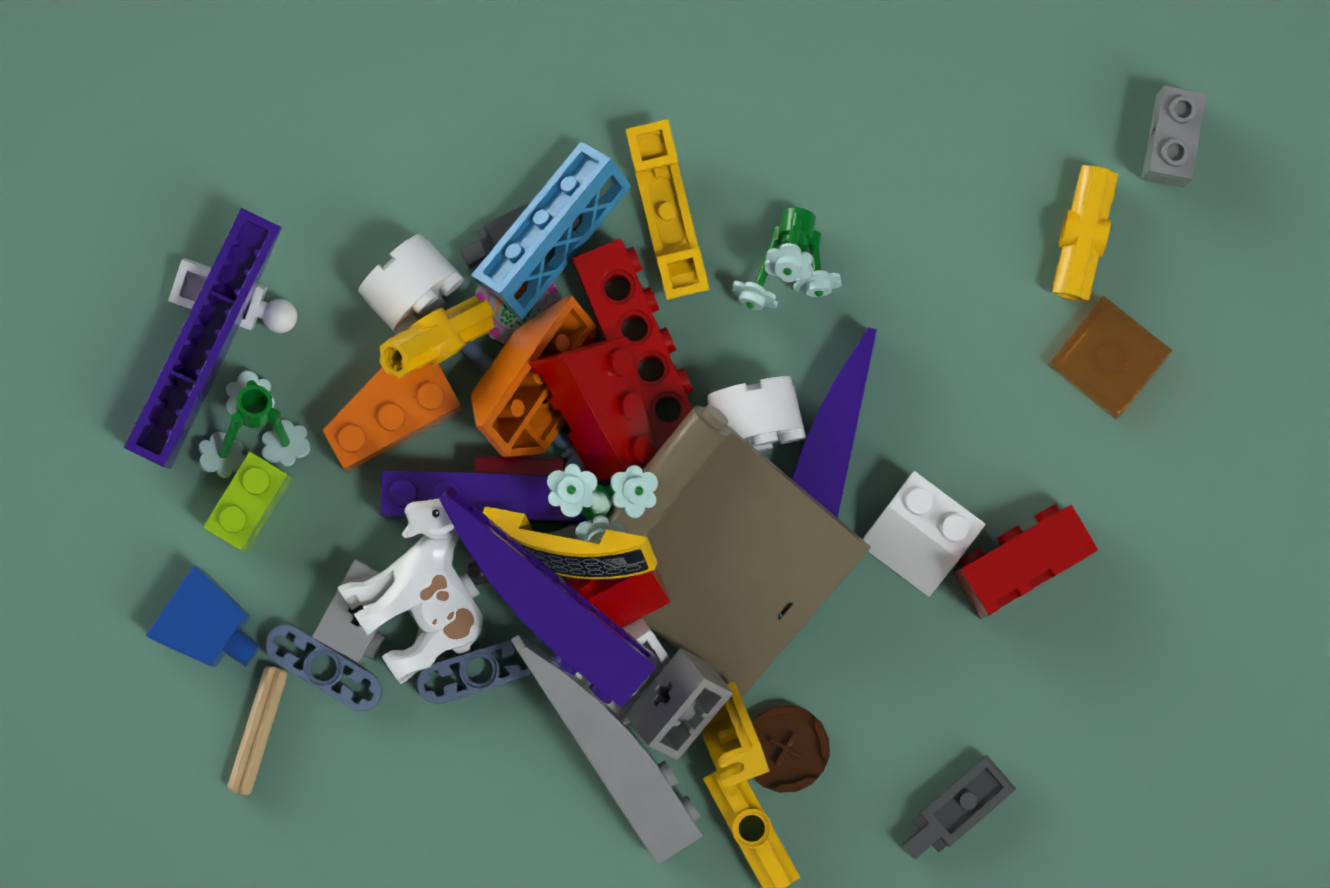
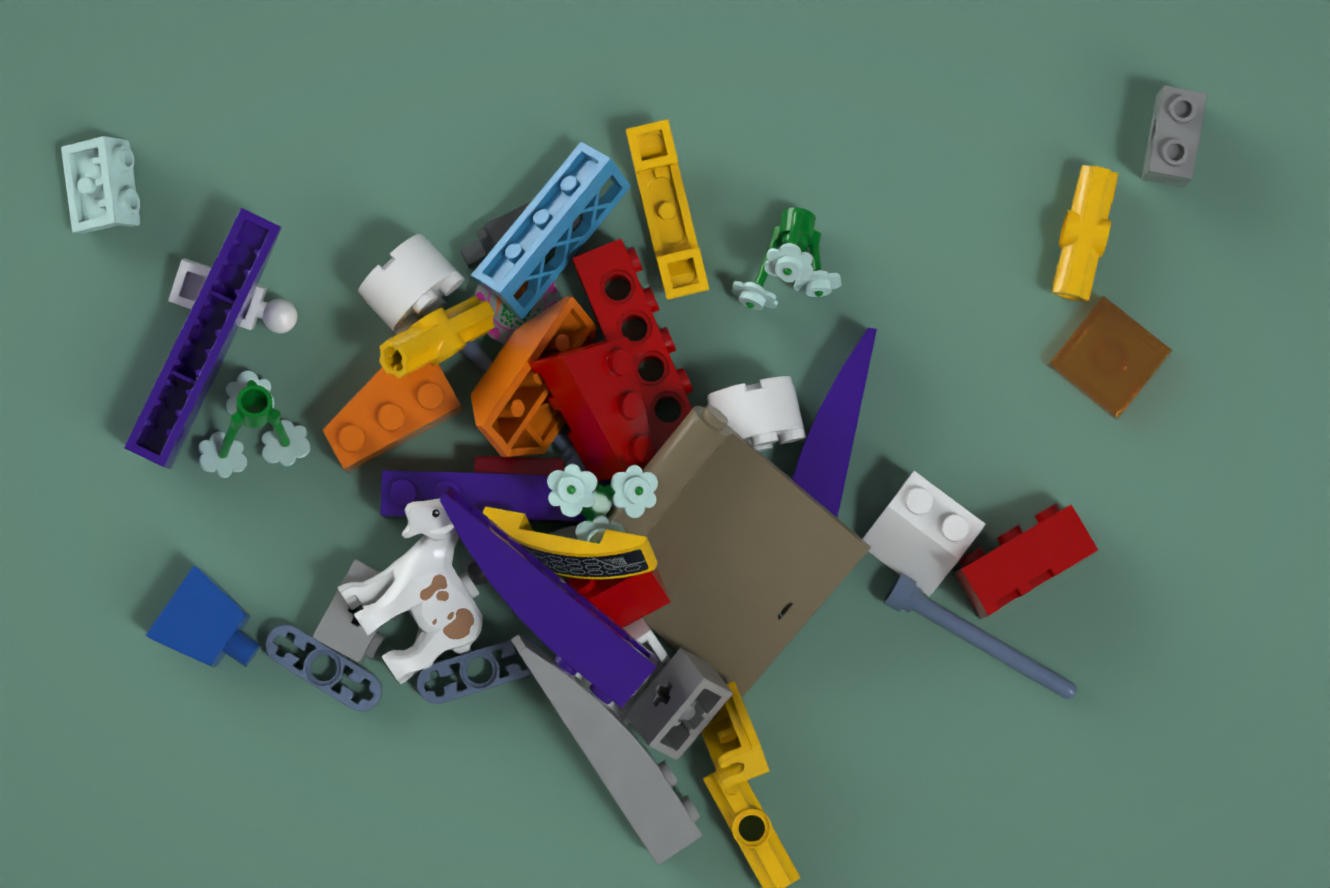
(100, 184): none -> light aqua bracket
(248, 502): lime brick -> none
(257, 730): tan axle -> none
(793, 747): reddish brown tile -> none
(907, 596): none -> sand blue piece
(959, 807): dark grey hinge -> none

